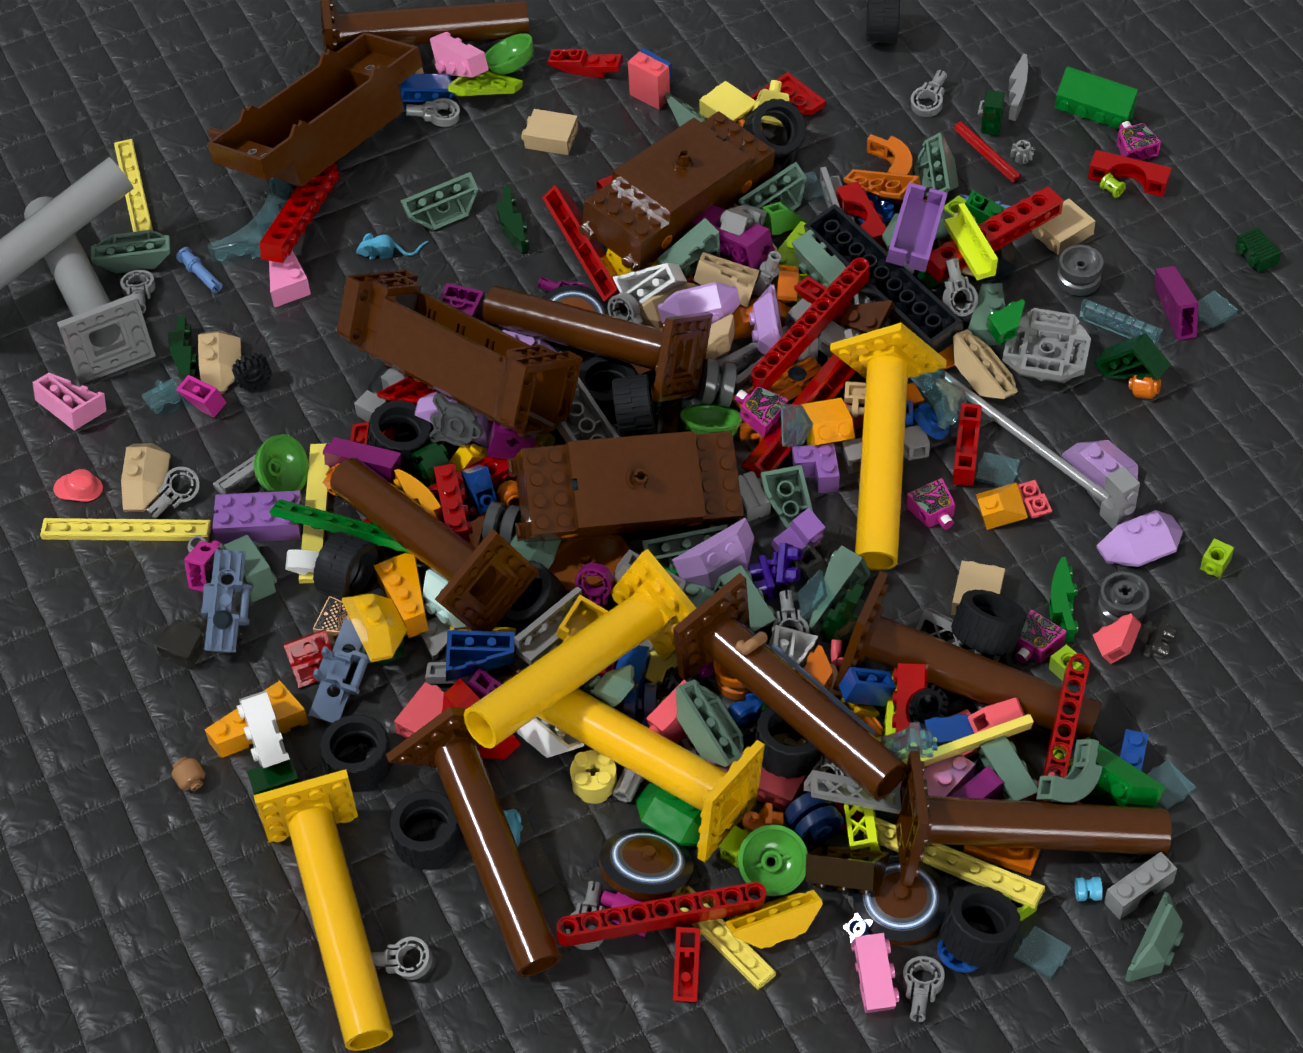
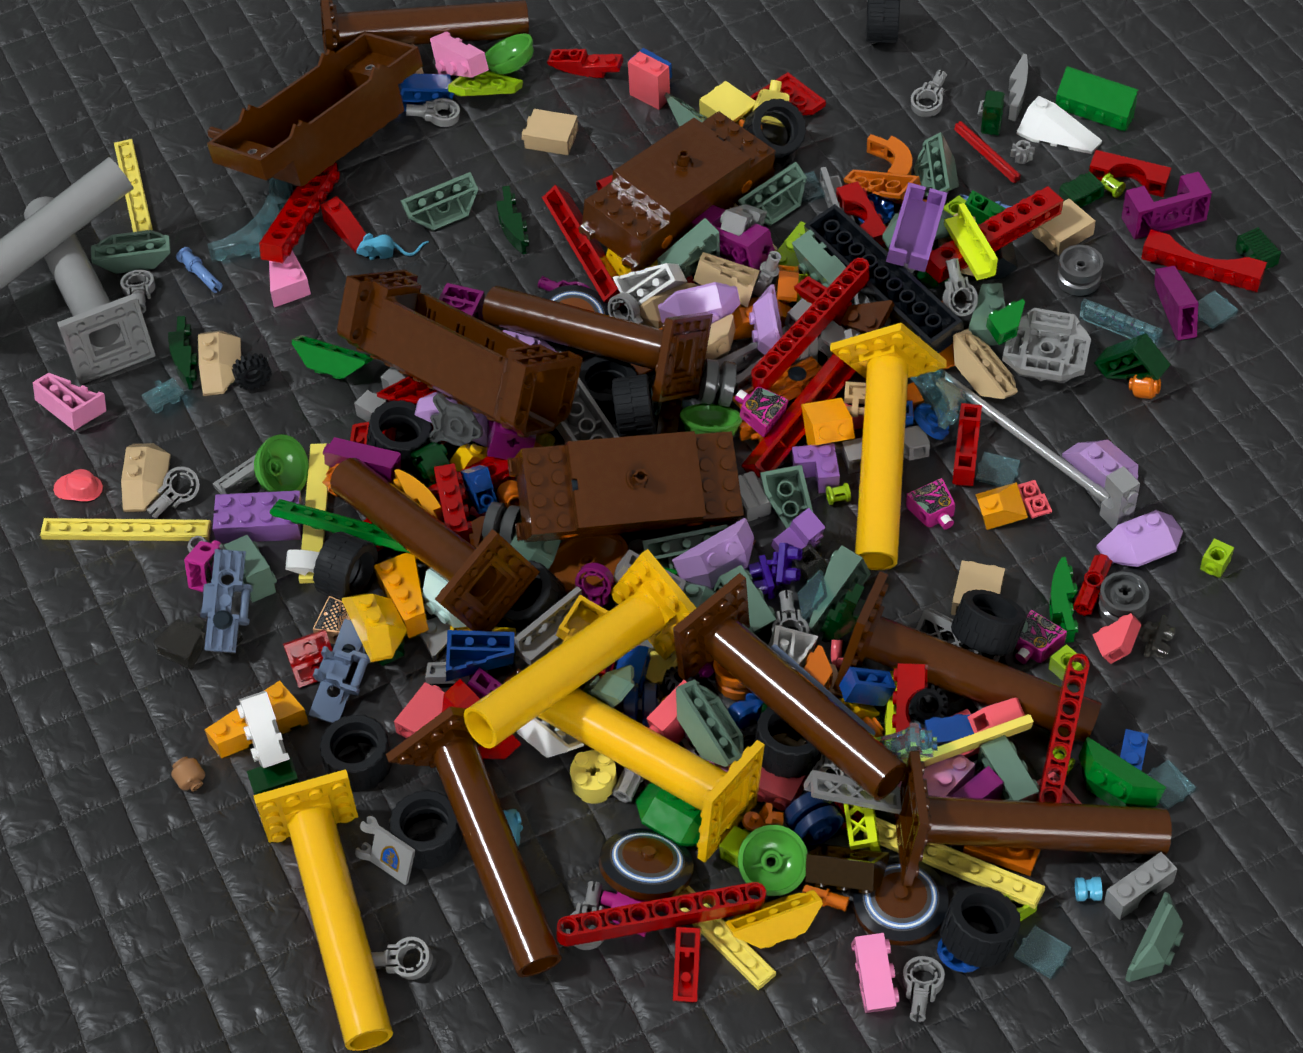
(201, 395): dark pink slope -> none
(329, 358): none -> green wedge
(343, 222): none -> red slope
(387, 851): none -> light grey flag
(751, 644): medium nougat arm -> none
(781, 218): bright green slope -> none
(795, 425): clear light blue slope -> none
(829, 898): none -> orange axle
(838, 493): none -> lime bush
(856, 922): plate -> none
(1052, 124): none -> white wedge
(1080, 779): sand green arch -> none
(1082, 190): none -> dark green brick
(1089, 593): none -> red piece
(1137, 141): torso -> none
(1186, 208): none -> magenta plate
(1241, 272): none -> red arch

